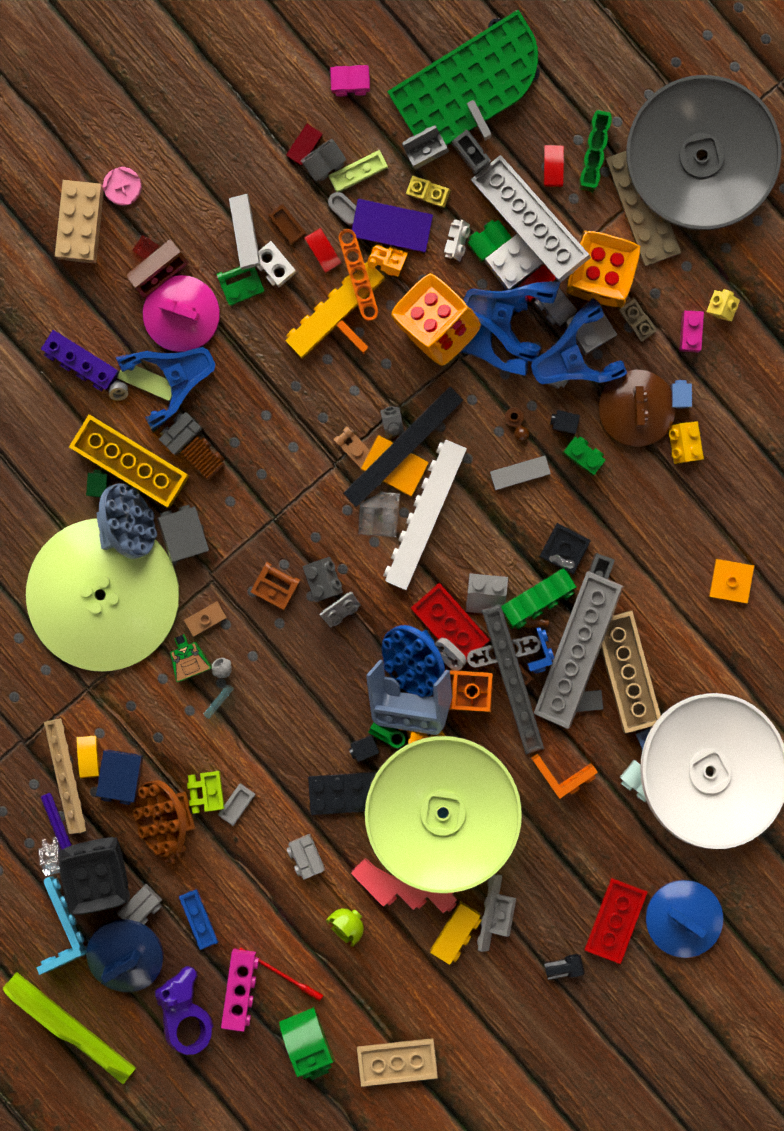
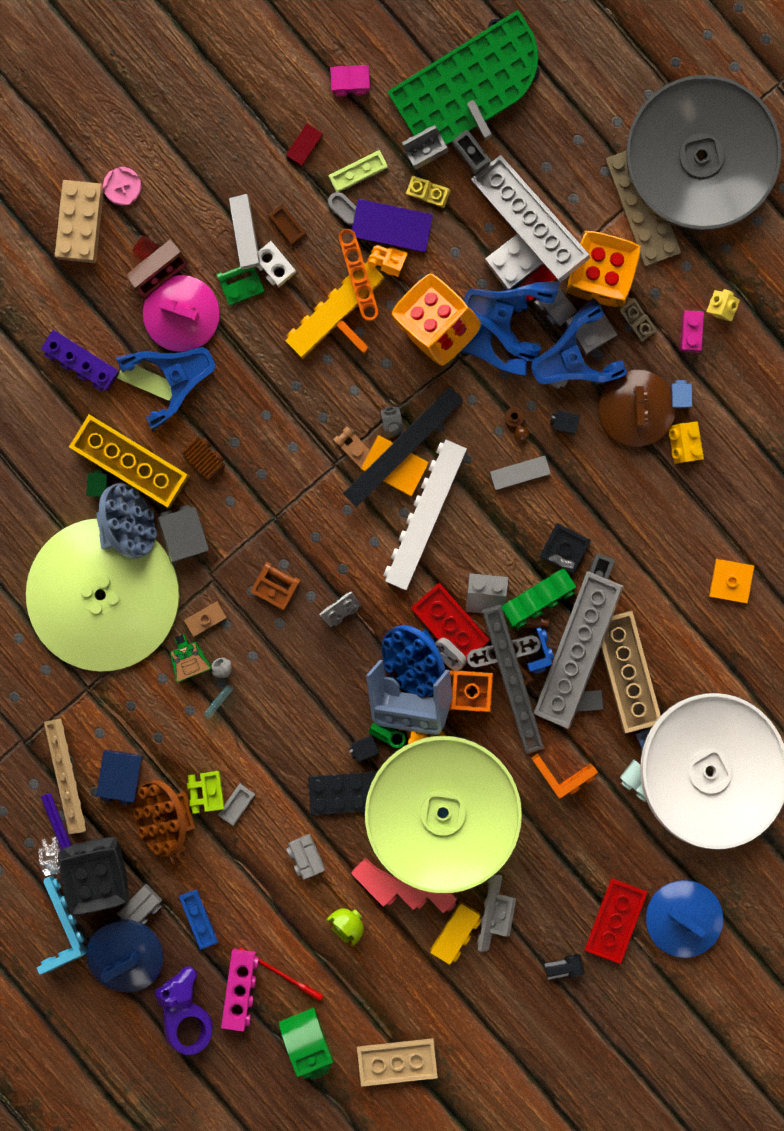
(66, 1026): lime piece -> none
(88, 757): yellow slope -> none
(118, 390): light grey tile -> none
(180, 433): dark grey brick -> none
(322, 250): red slope -> none
(322, 579): dark grey bracket -> none
(324, 160): dark grey brick -> none
(379, 515): clear slope -> none
(459, 231): white hinge -> none
(489, 240): green brick -> none
(553, 165): red slope -> none
(584, 456): green brick -> none
(595, 146): green brick -> none

